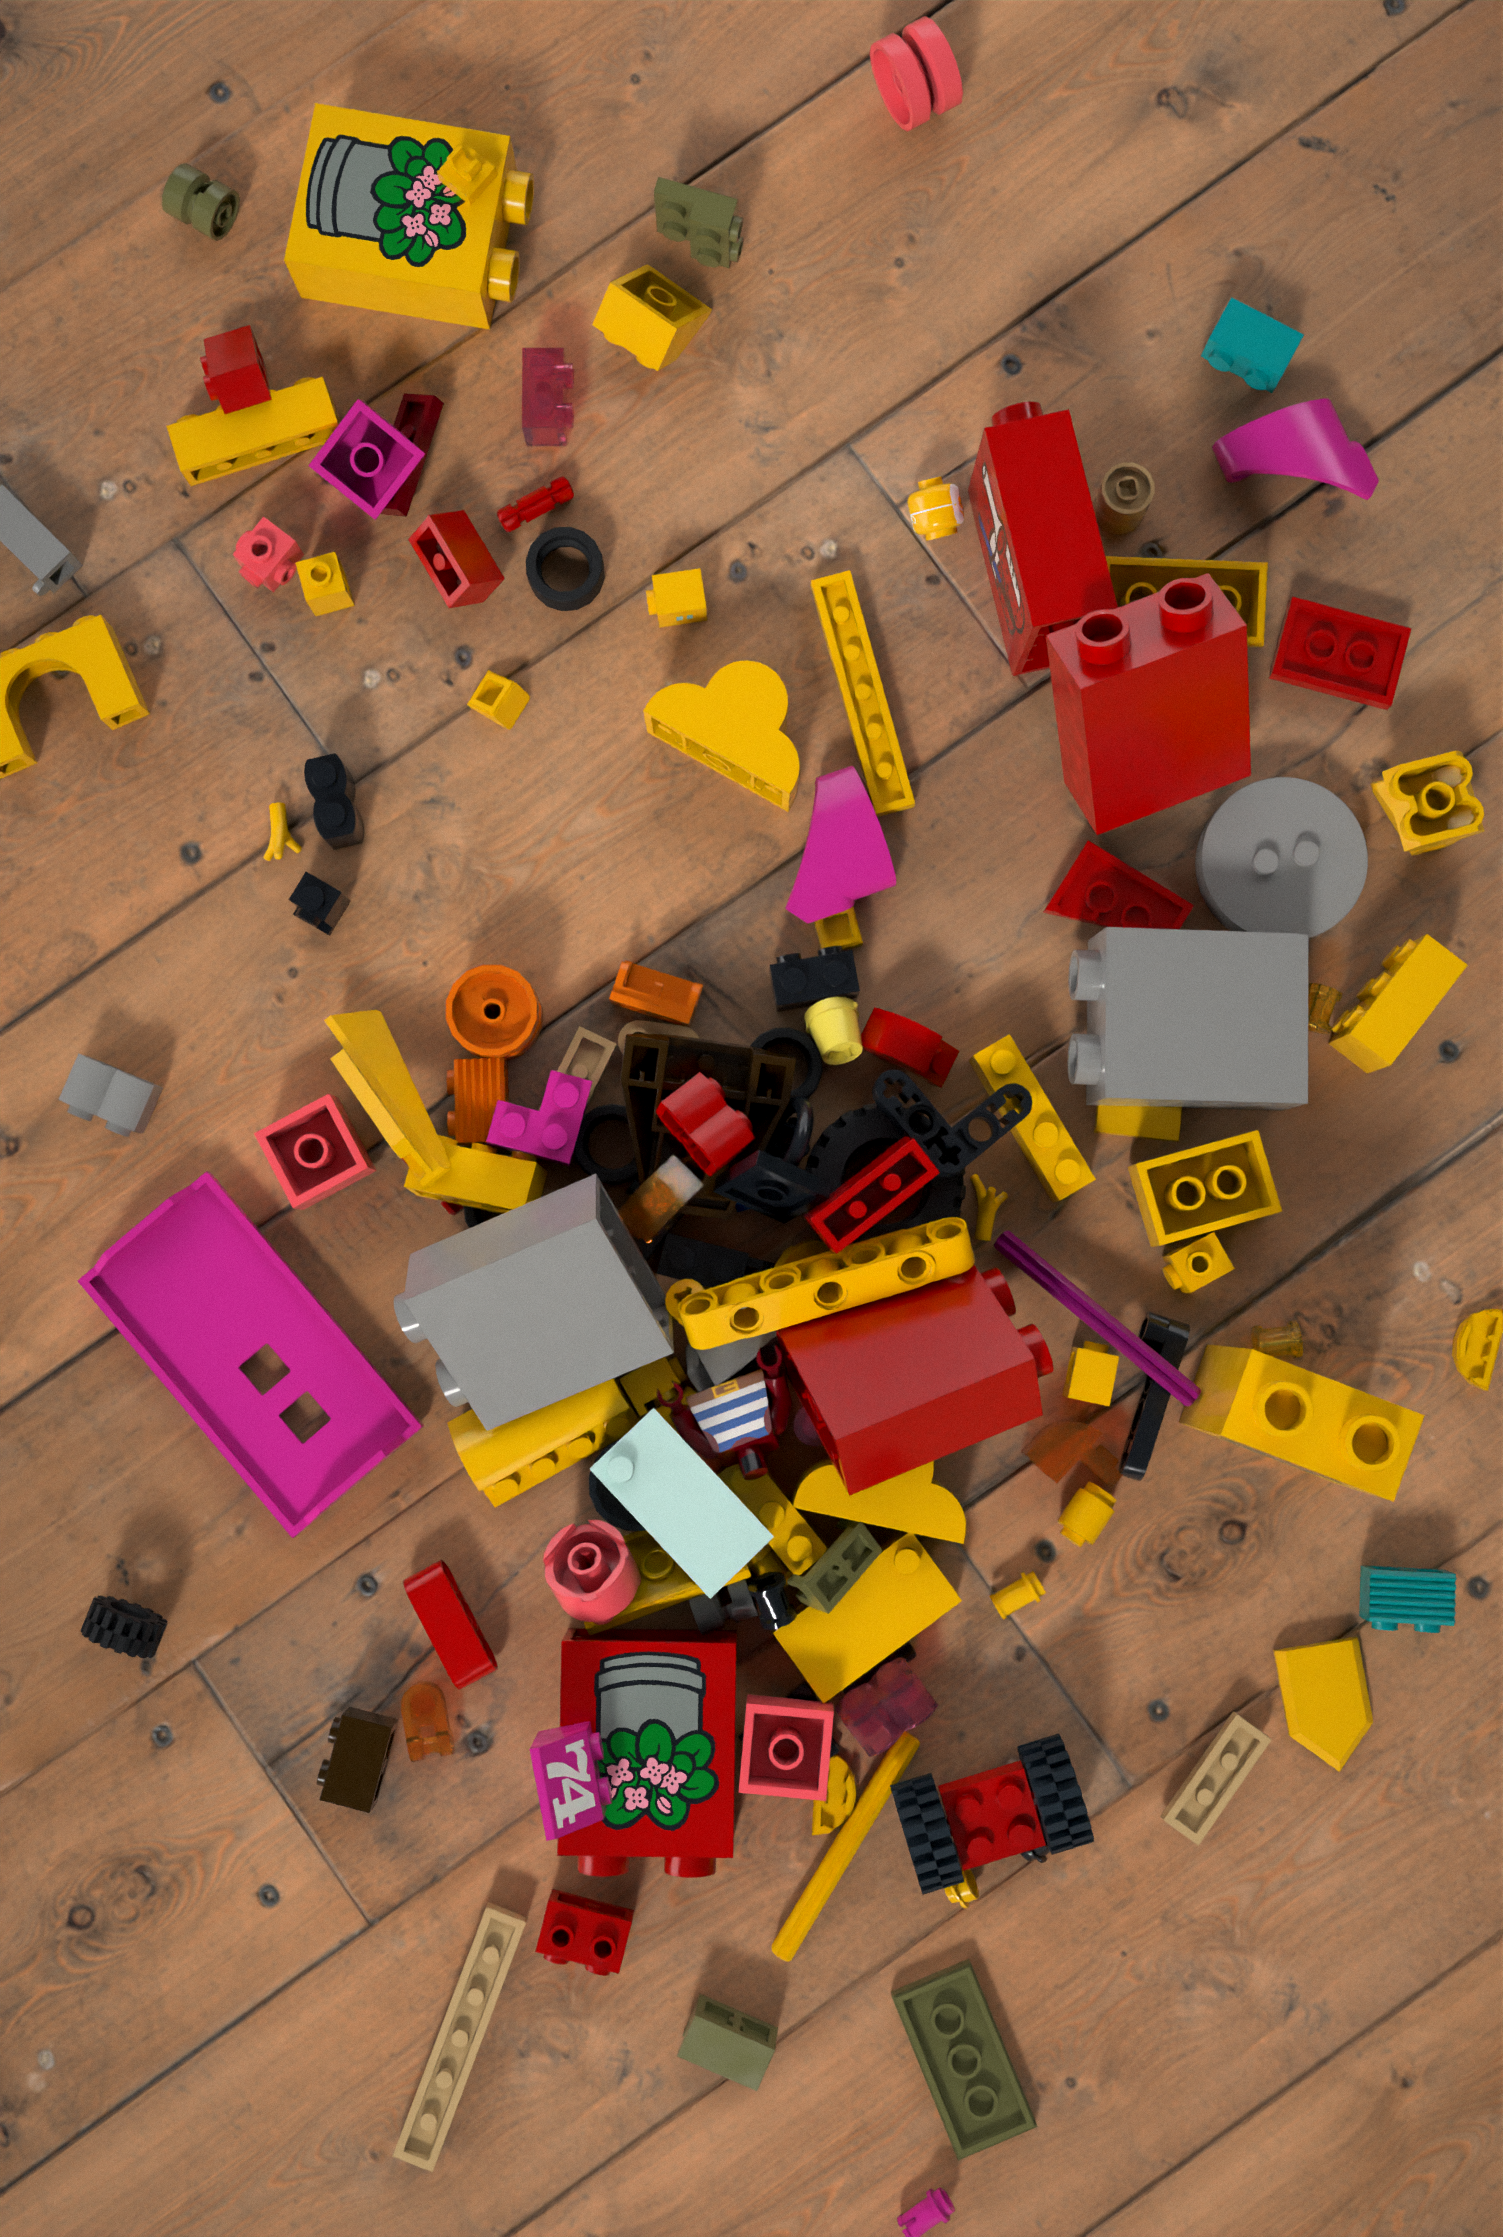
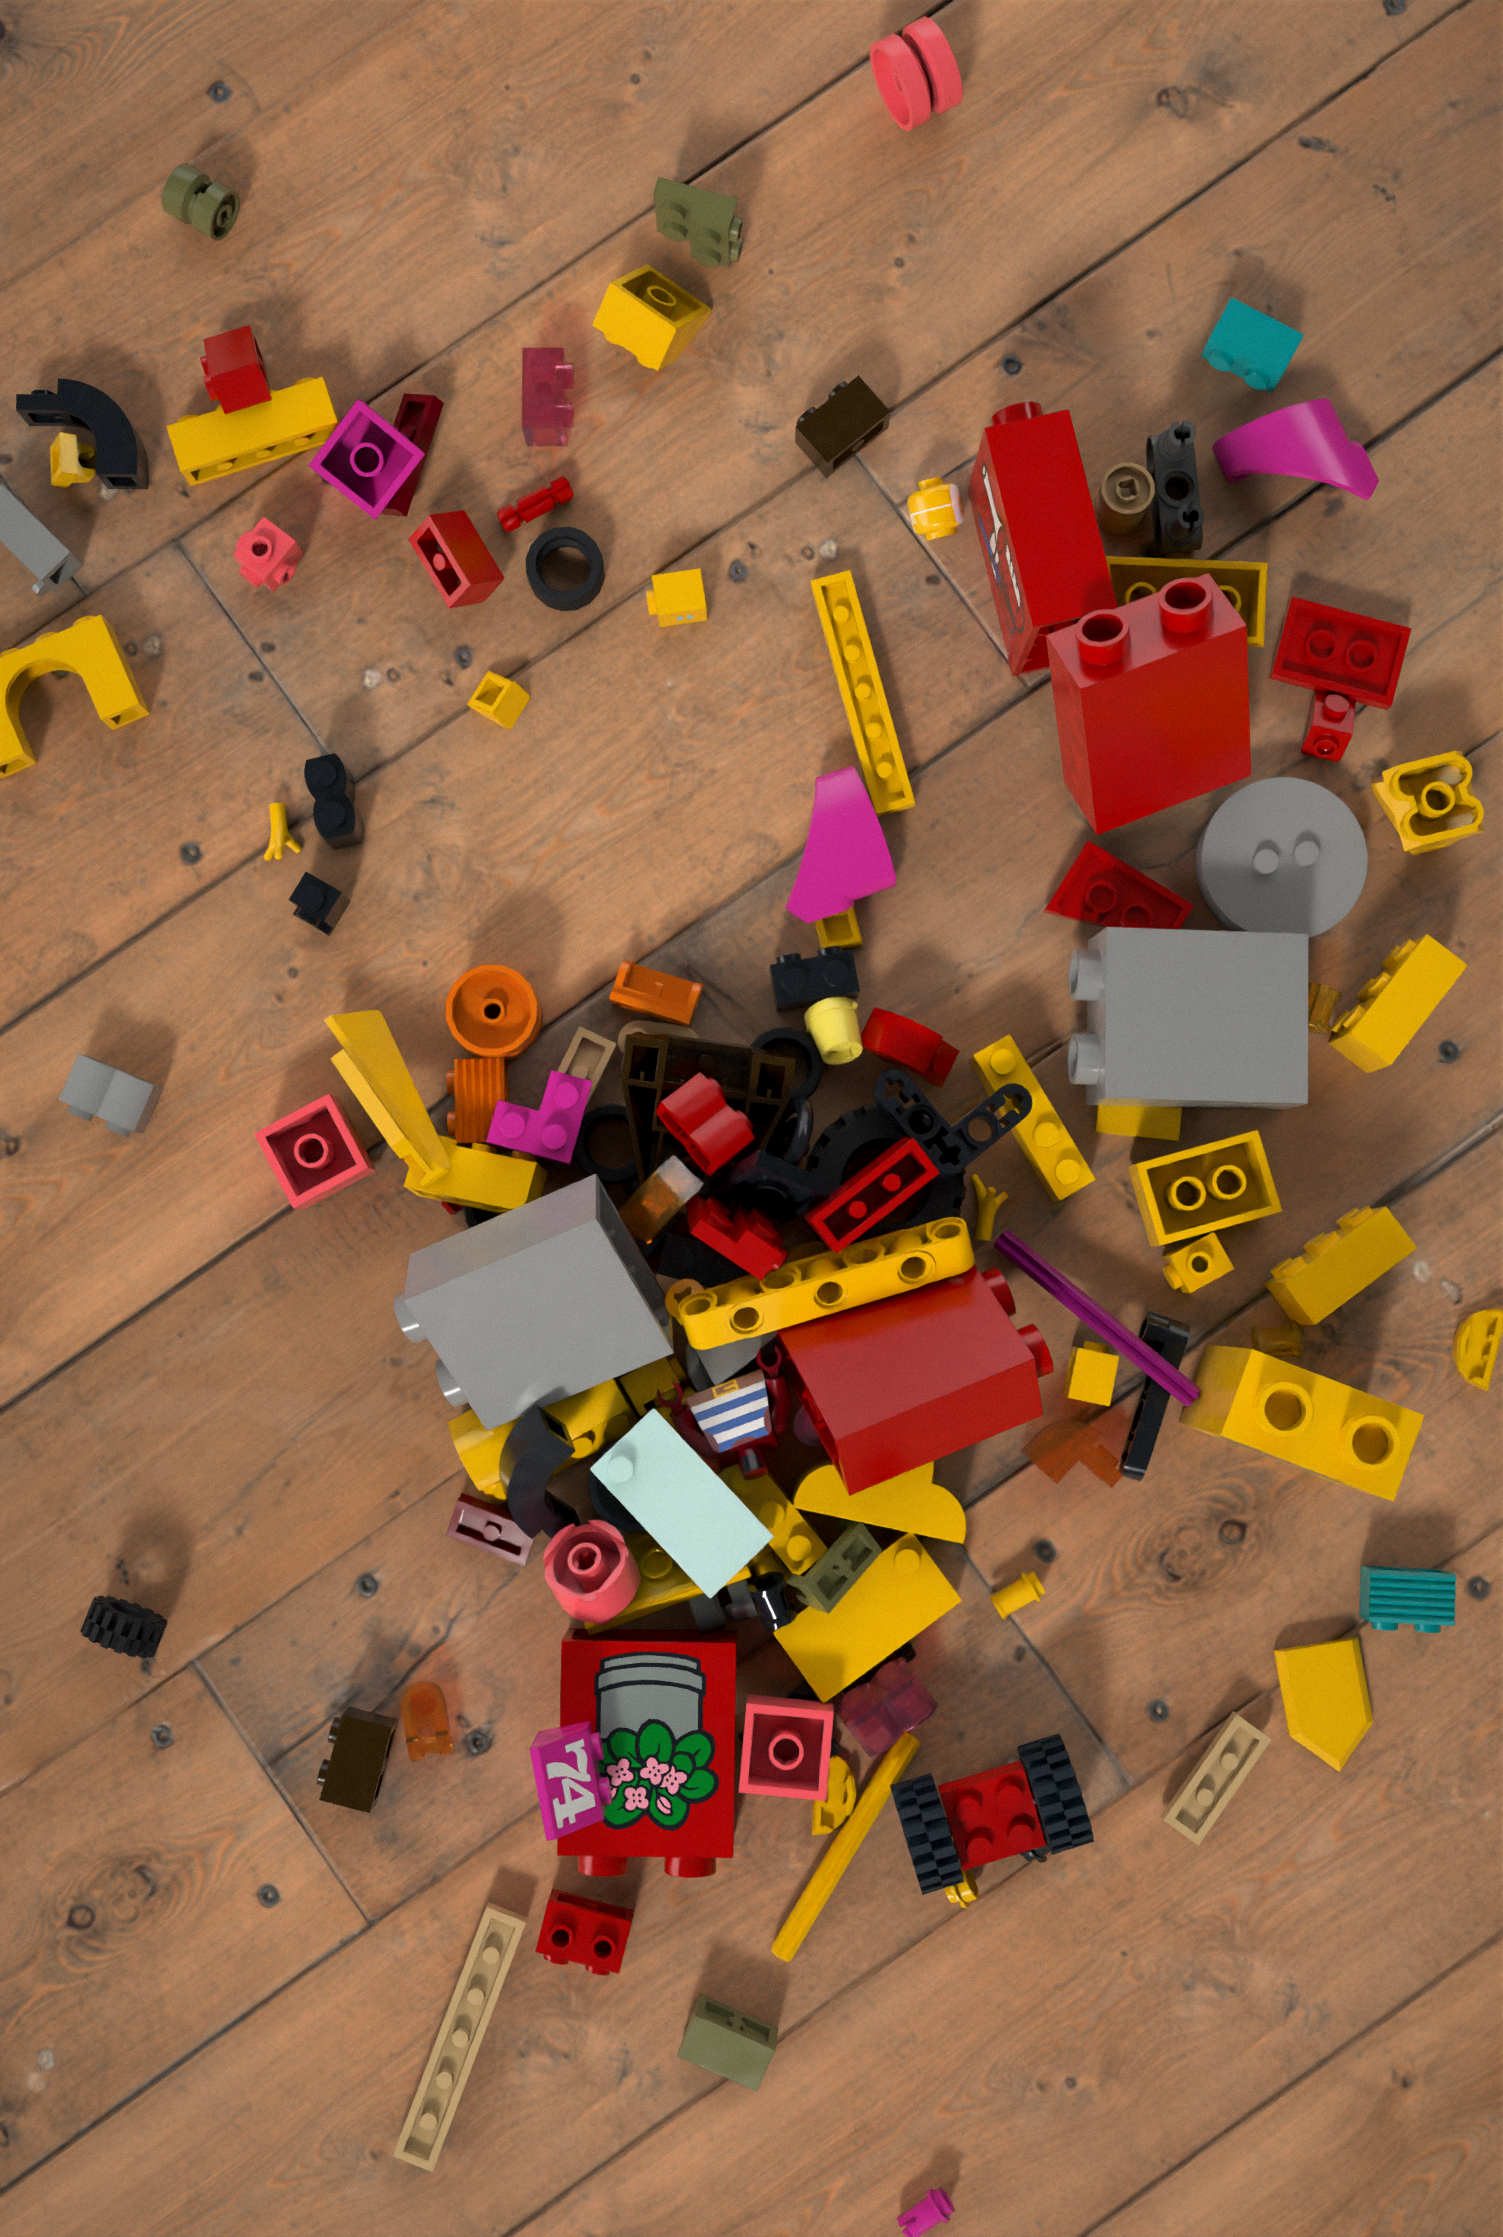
(65, 463): none -> yellow tile
(120, 451): none -> black arch
(202, 1296): dark pink piece -> none
(324, 584): yellow brick -> none
(391, 236): yellow brick -> none
(450, 1624): red beam -> none
(467, 173): yellow tile -> none
(489, 1529): none -> plate
(526, 1462): none -> black arch
(733, 728): yellow brick -> none
(743, 1238): none -> red plate
(841, 425): none -> dark brown brick
(963, 2059): olive tile -> none
(1086, 1514): yellow brick -> none
(1173, 463): none -> dark grey piece
(1329, 726): none -> red bracket
(1339, 1264): none -> yellow brick

